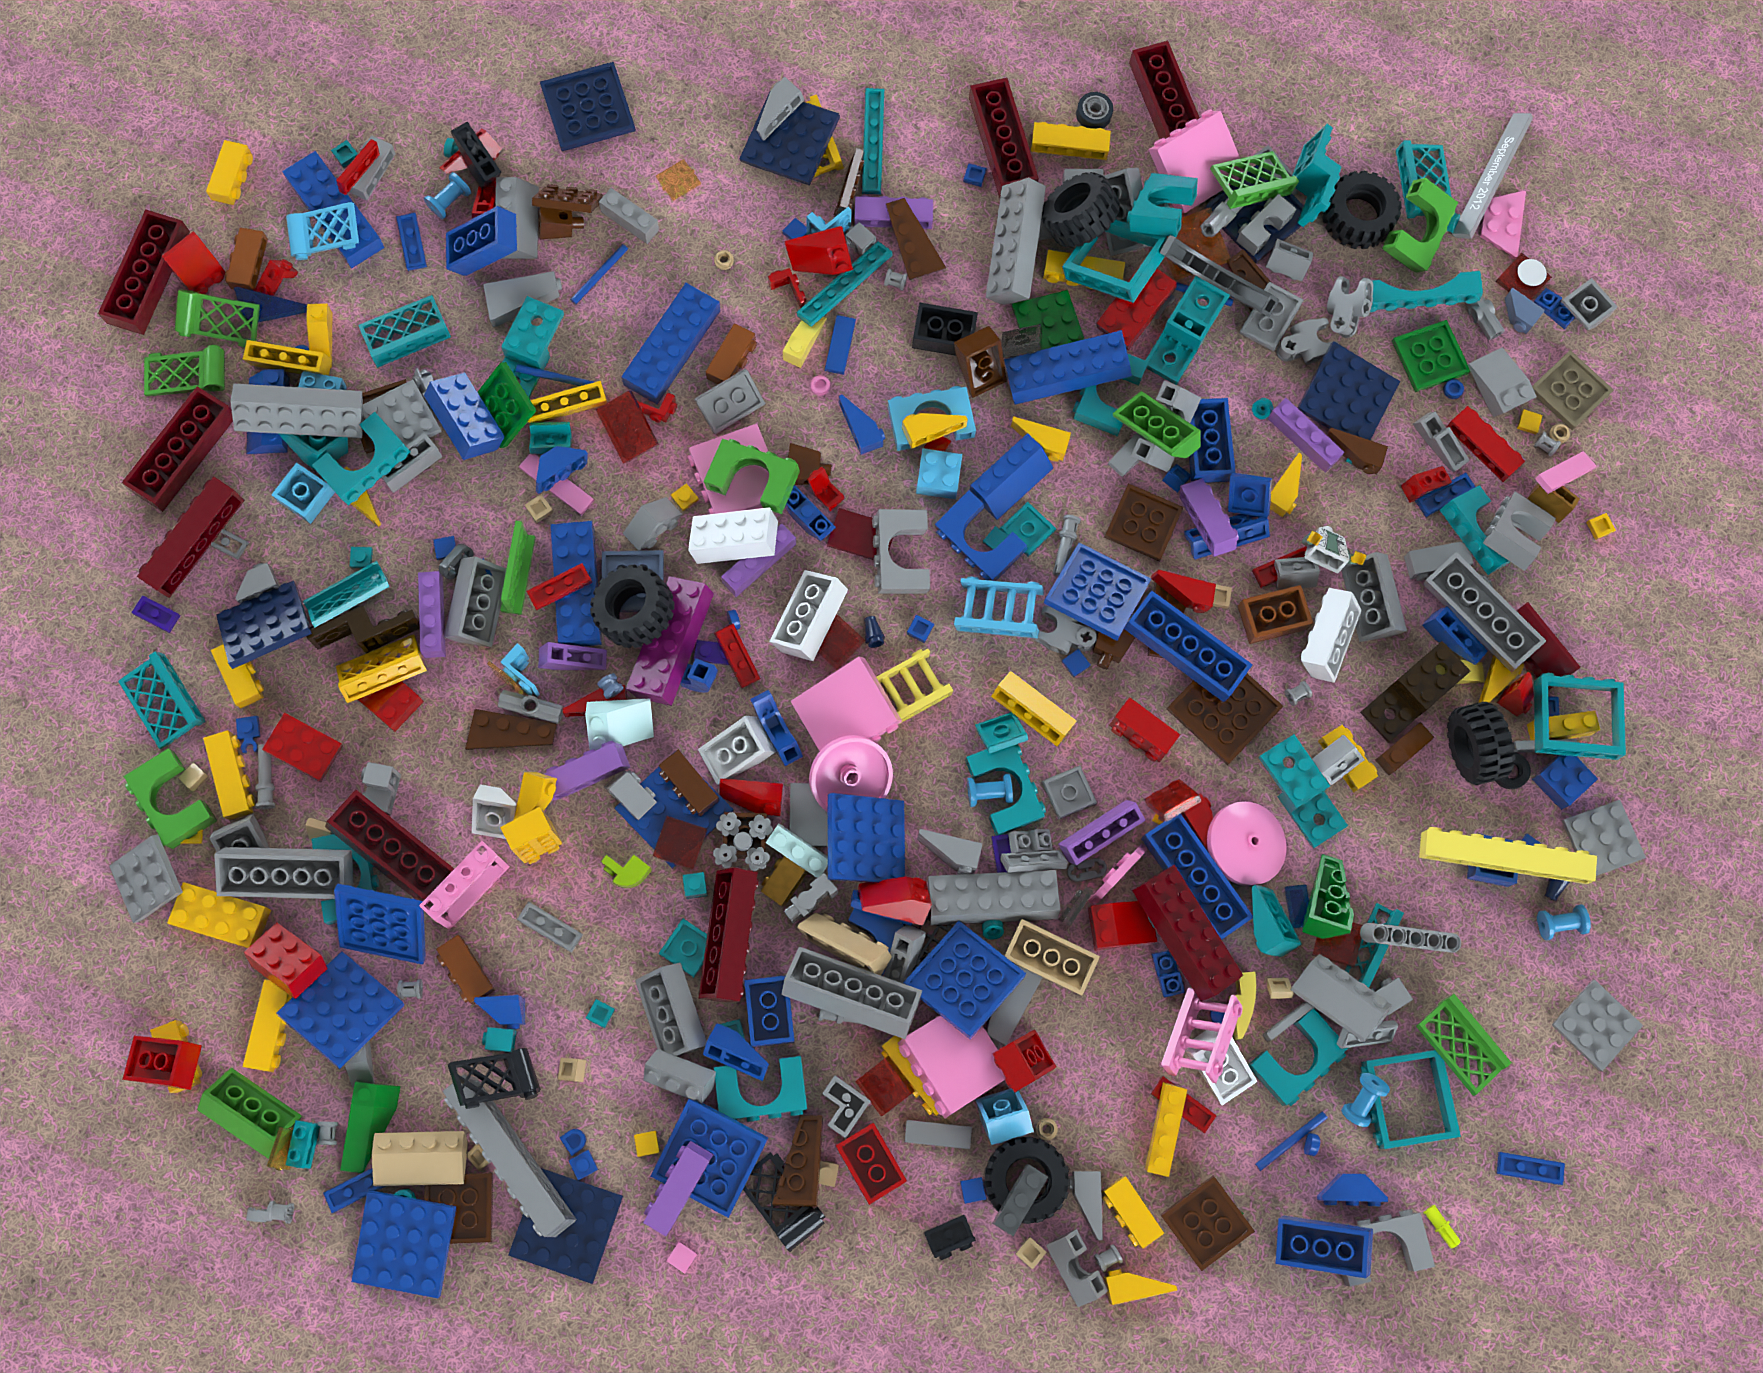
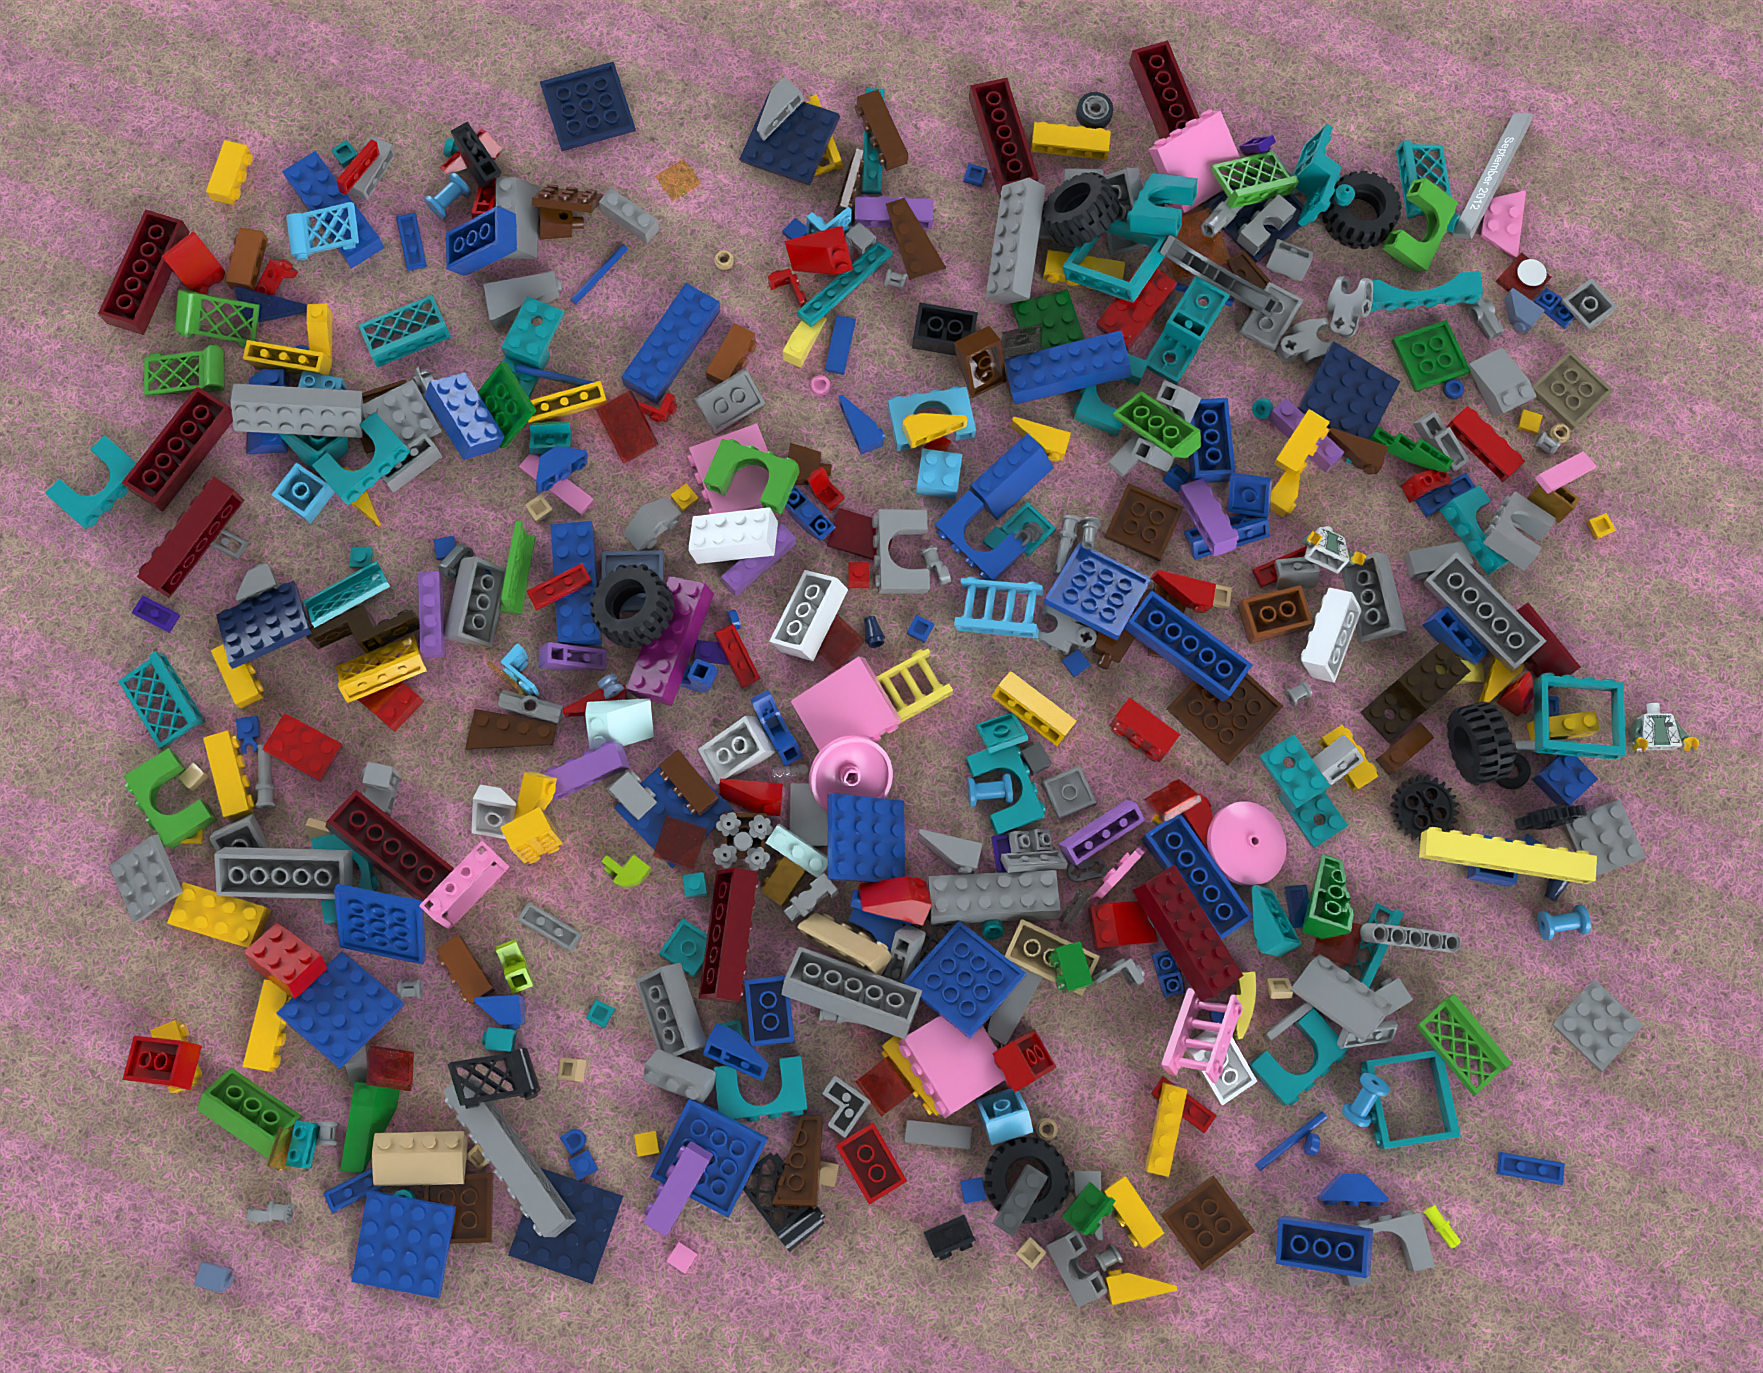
(89, 508): none -> teal arch
(214, 1277): none -> sand blue brick
(390, 1068): none -> clear red plate
(515, 966): none -> lime brick
(795, 771): none -> clear piece
(858, 574): none -> red brick
(882, 130): none -> reddish brown brick
(934, 563): none -> light grey connector
(1030, 532): none -> dark grey piece
(1035, 757): none -> dark grey brick
(1070, 968): none -> green brick
(1088, 1210): none -> green bracket
(1089, 528): none -> light grey pin
(1132, 973): none -> light grey bracket
(1258, 144): none -> dark purple plate
(1302, 443): none -> yellow brick
(1344, 195): none -> teal tile
(1418, 453): none -> green slope
(1441, 801): none -> black gear
(1551, 817): none -> black gear
(1659, 732): none -> torso

